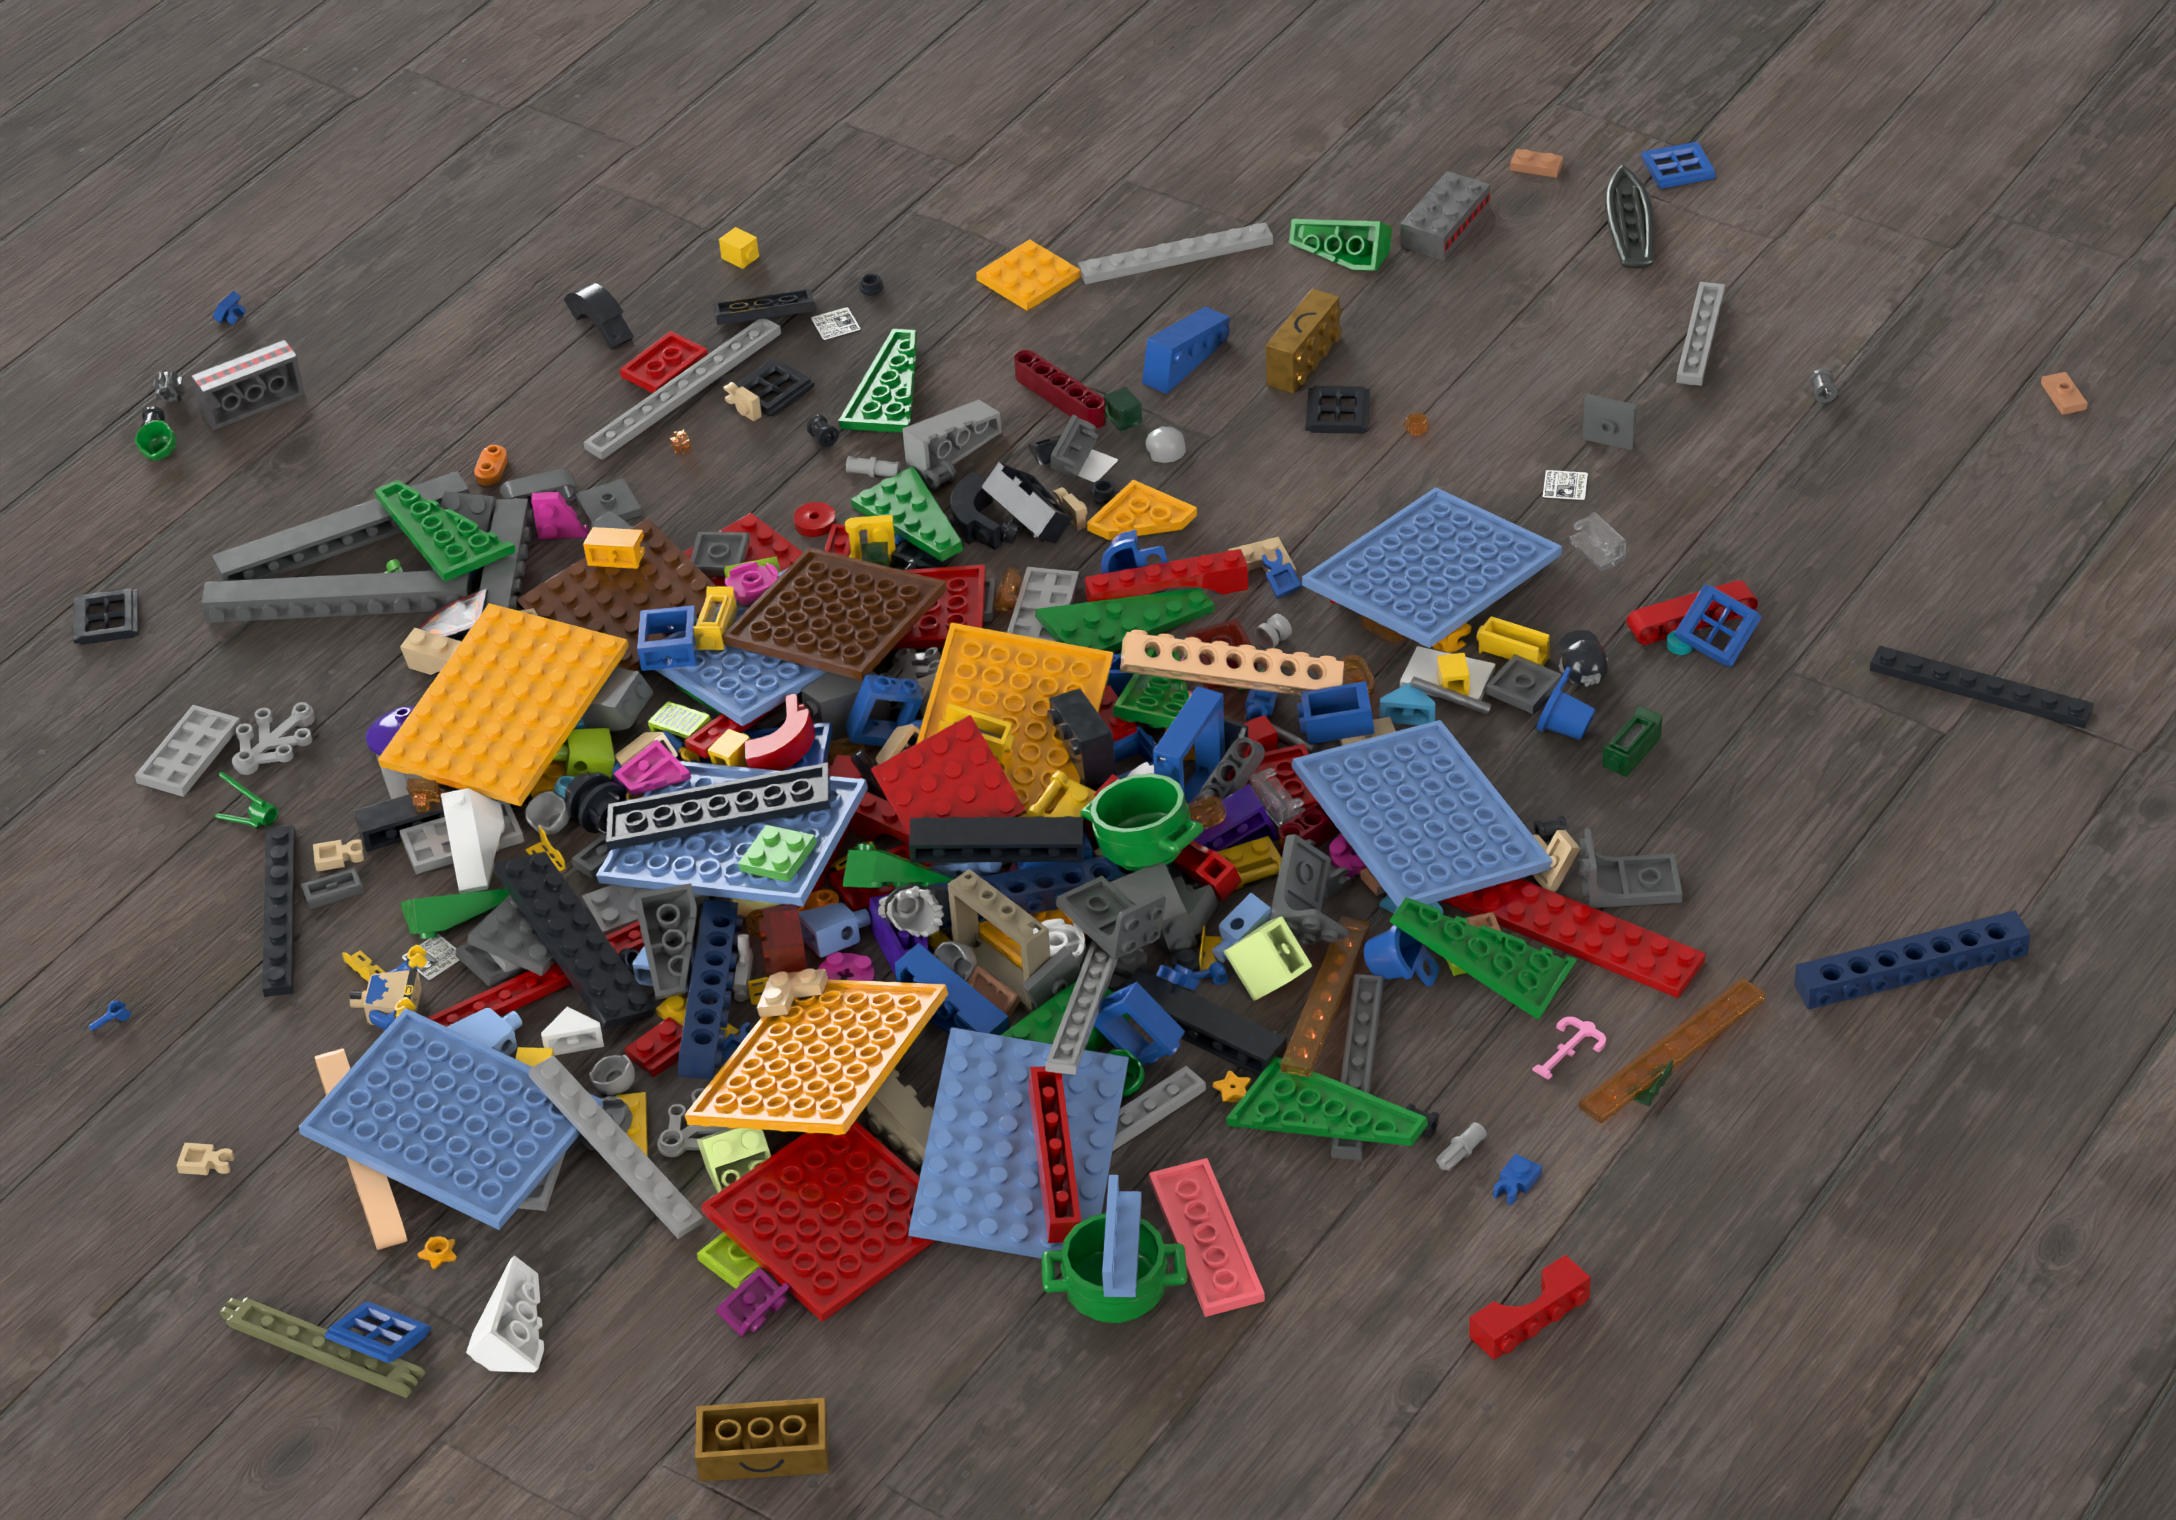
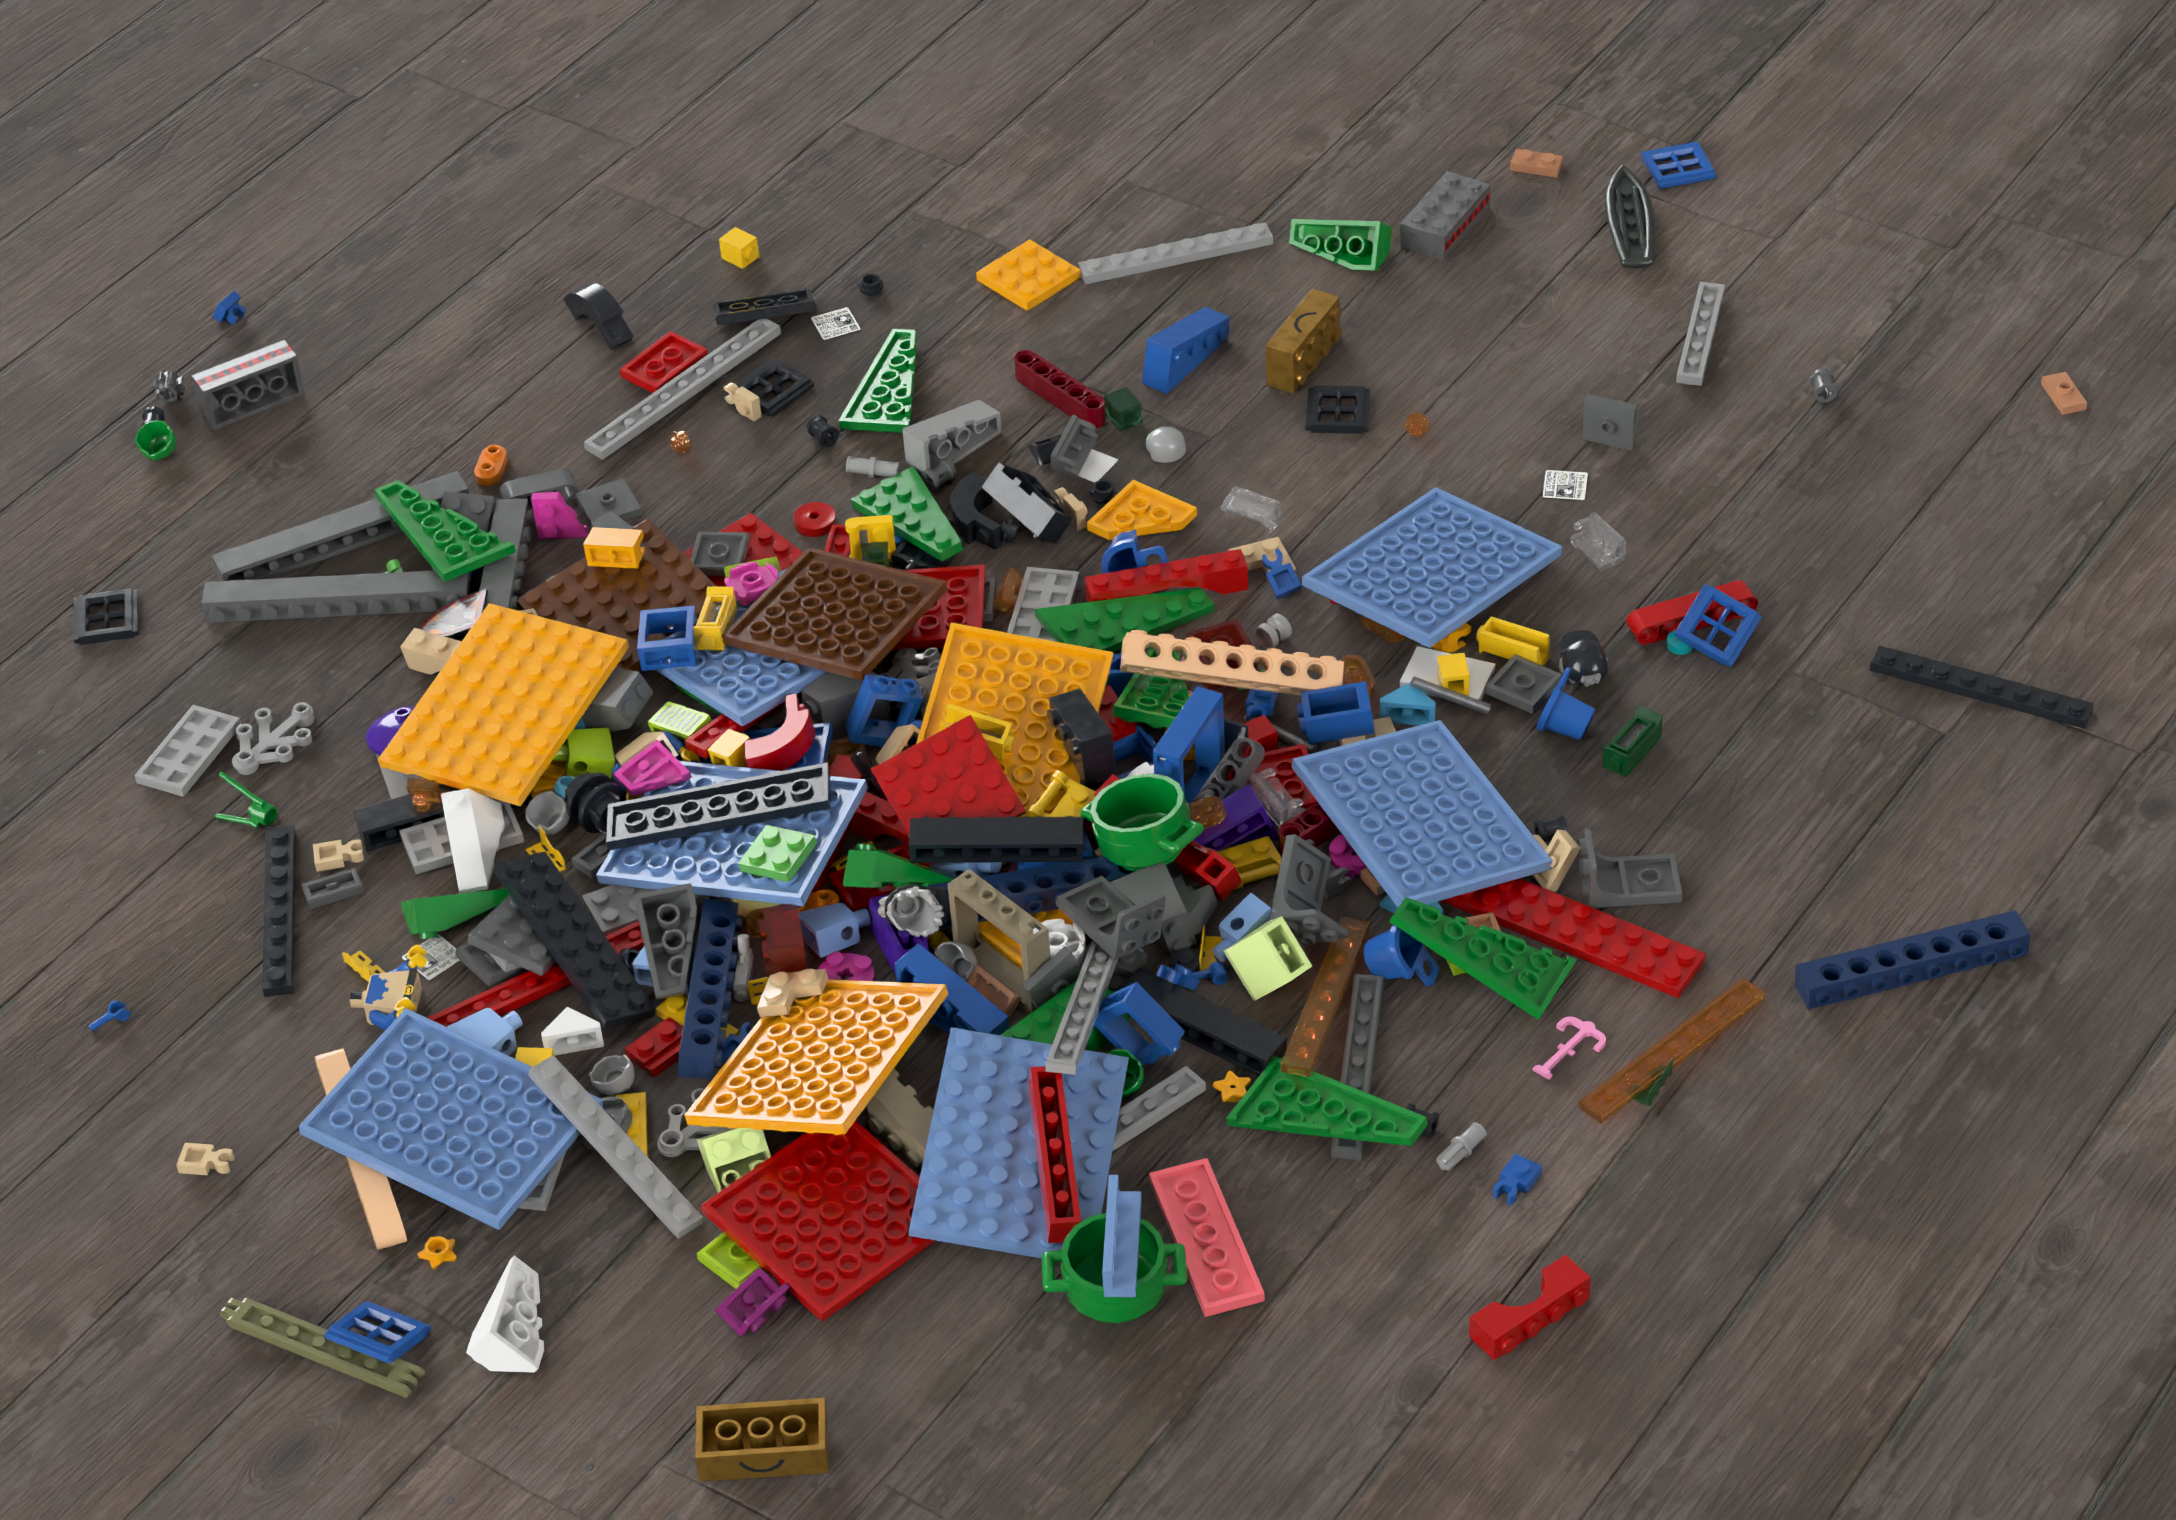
(1253, 507): none -> clear hinge

